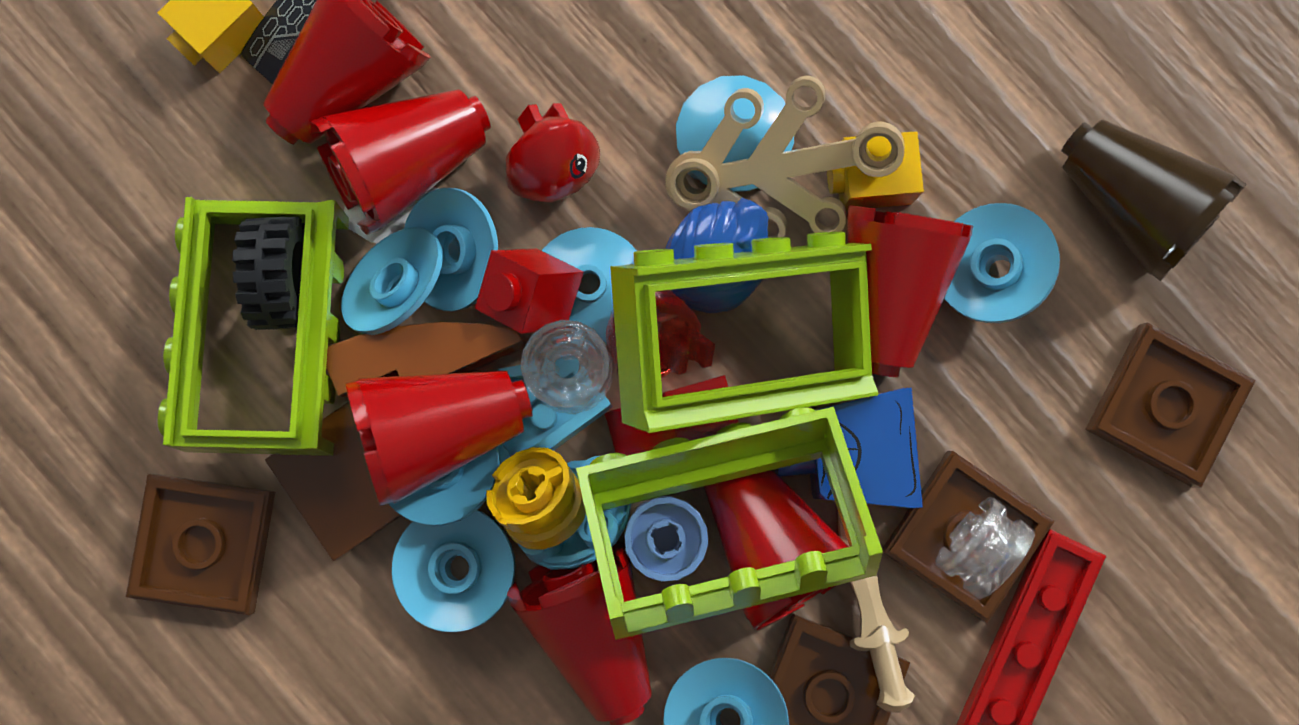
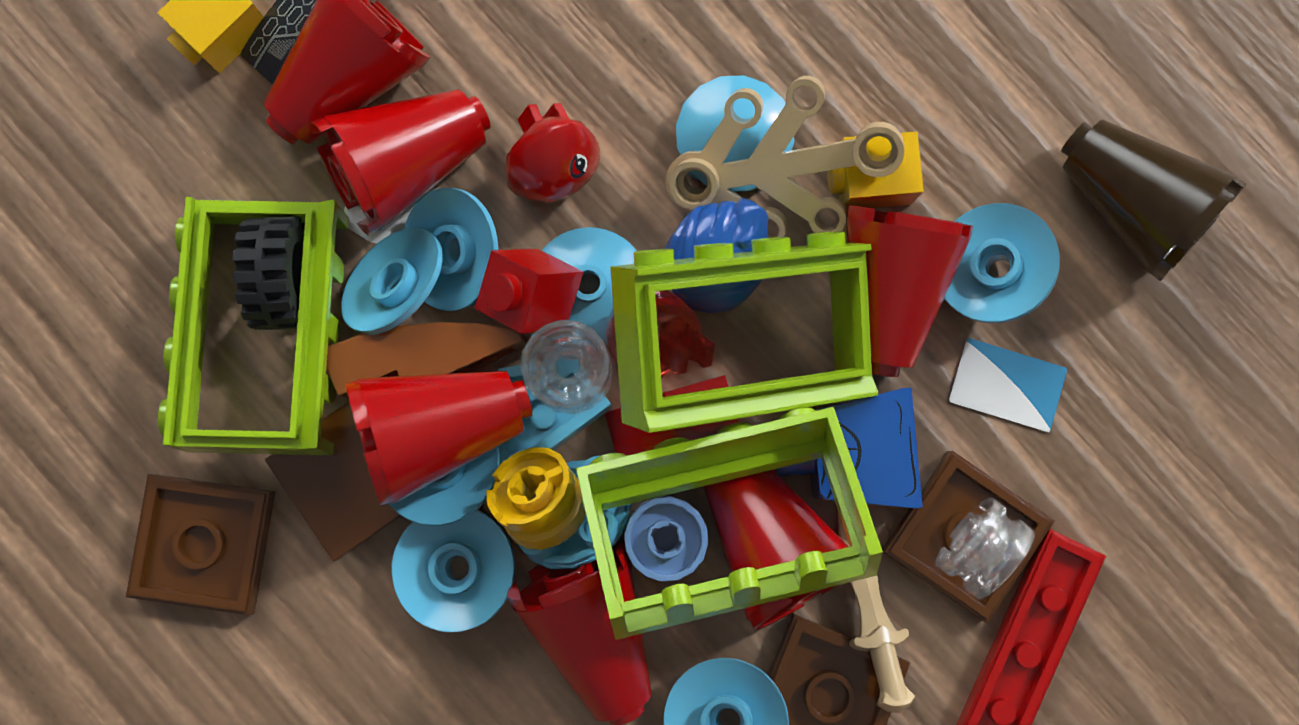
(1008, 385): none -> sticker
(1170, 405): reddish brown tile -> none

